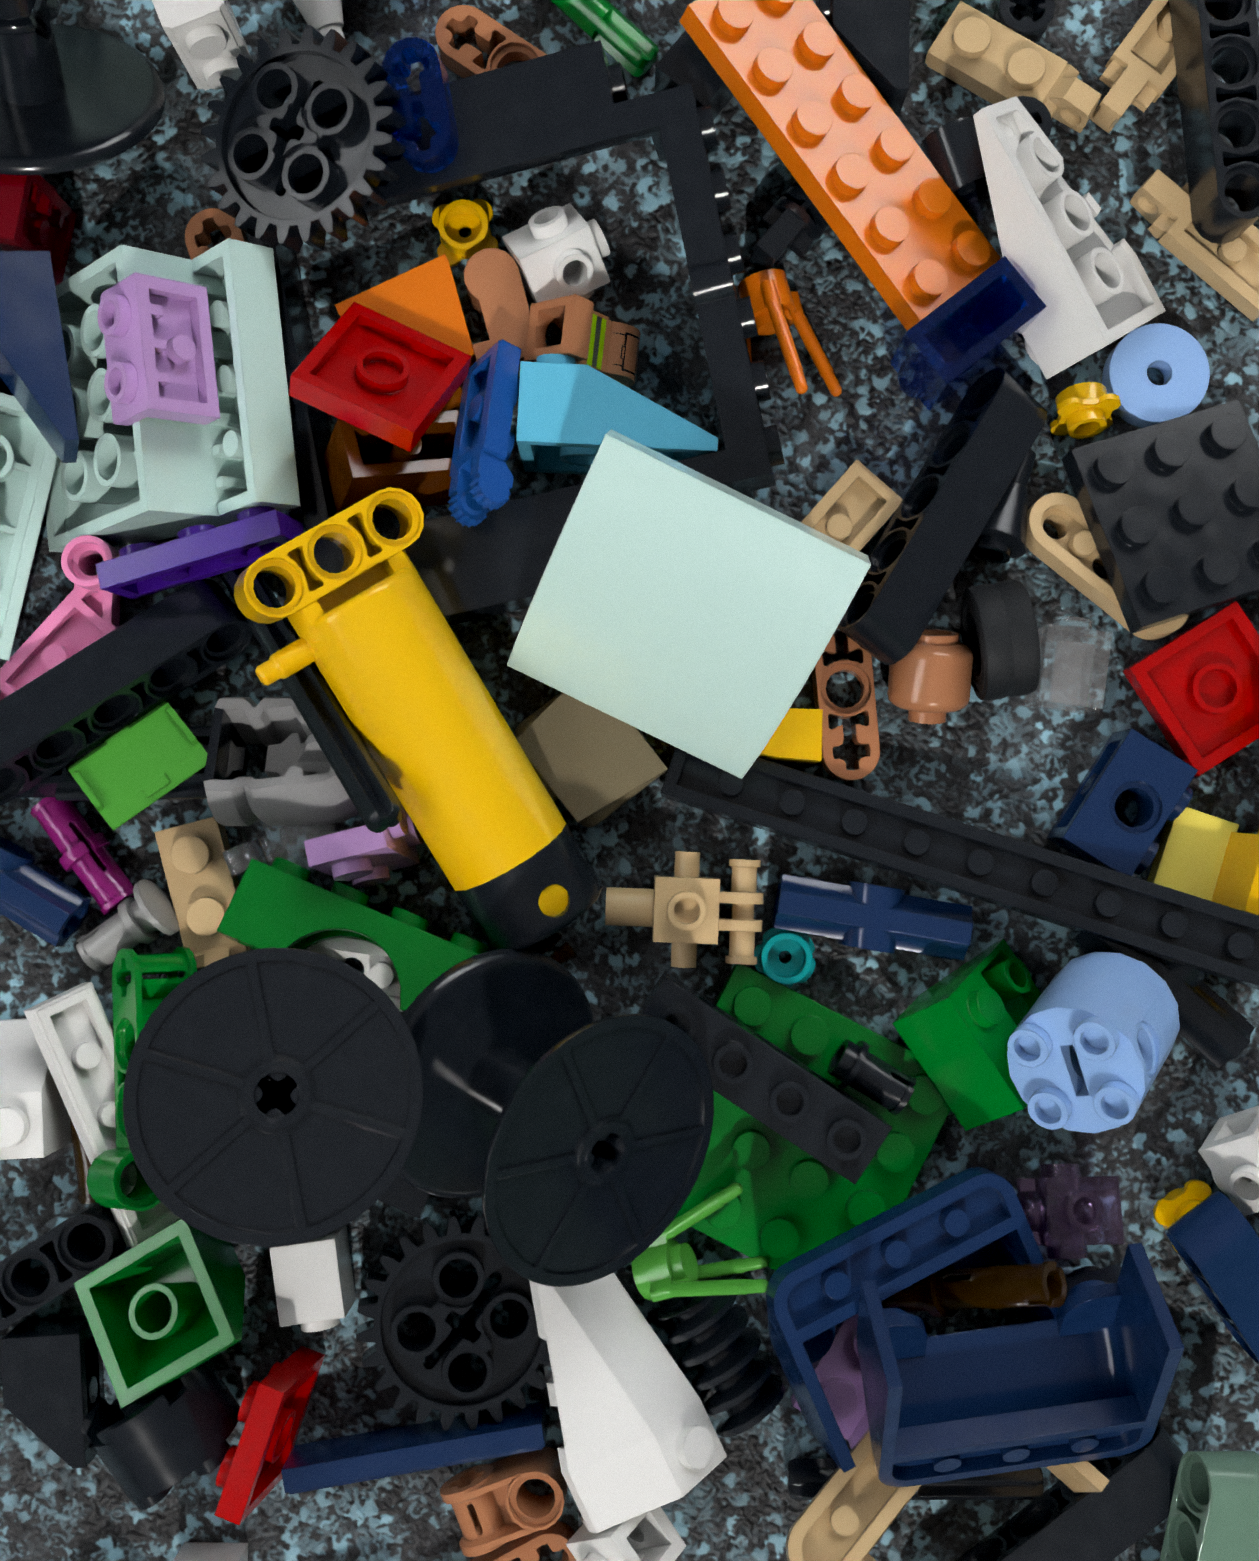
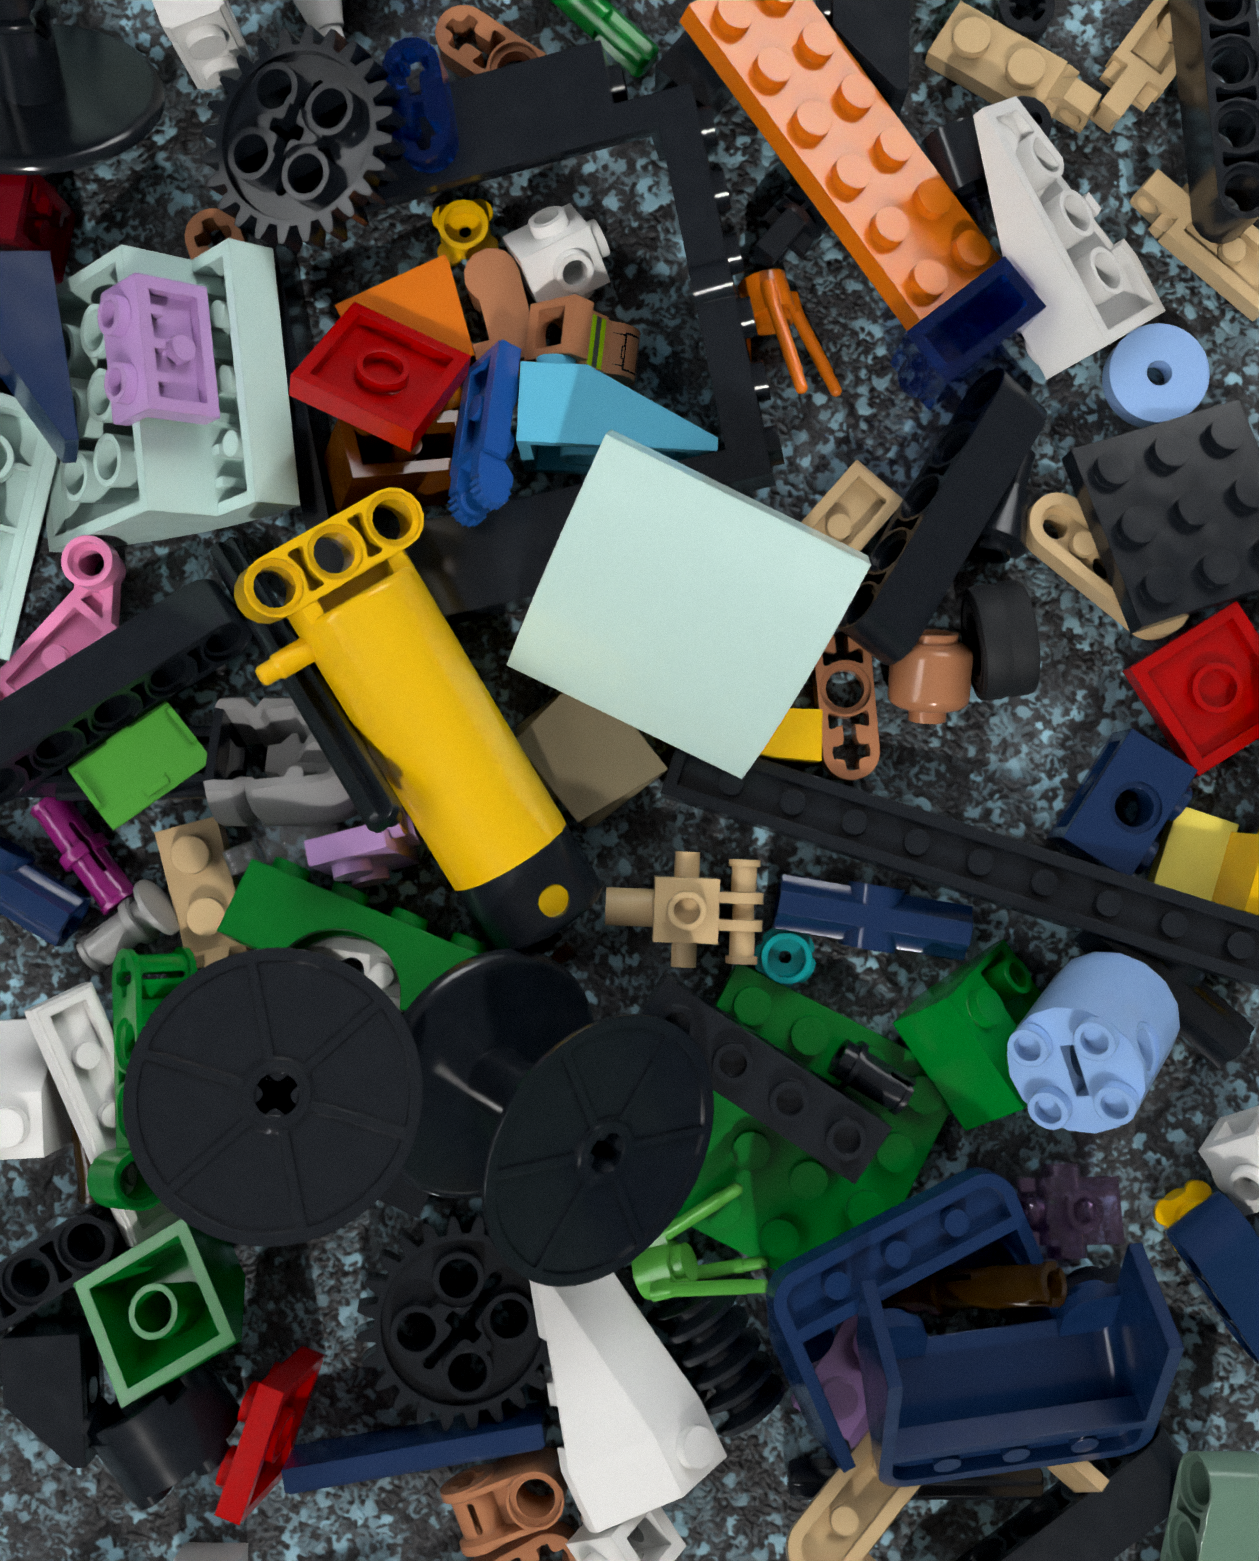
(197, 553): dark purple plate -> none
(314, 1281): white brick -> none
(1071, 666): clear brick -> none
(1084, 410): yellow plate -> none

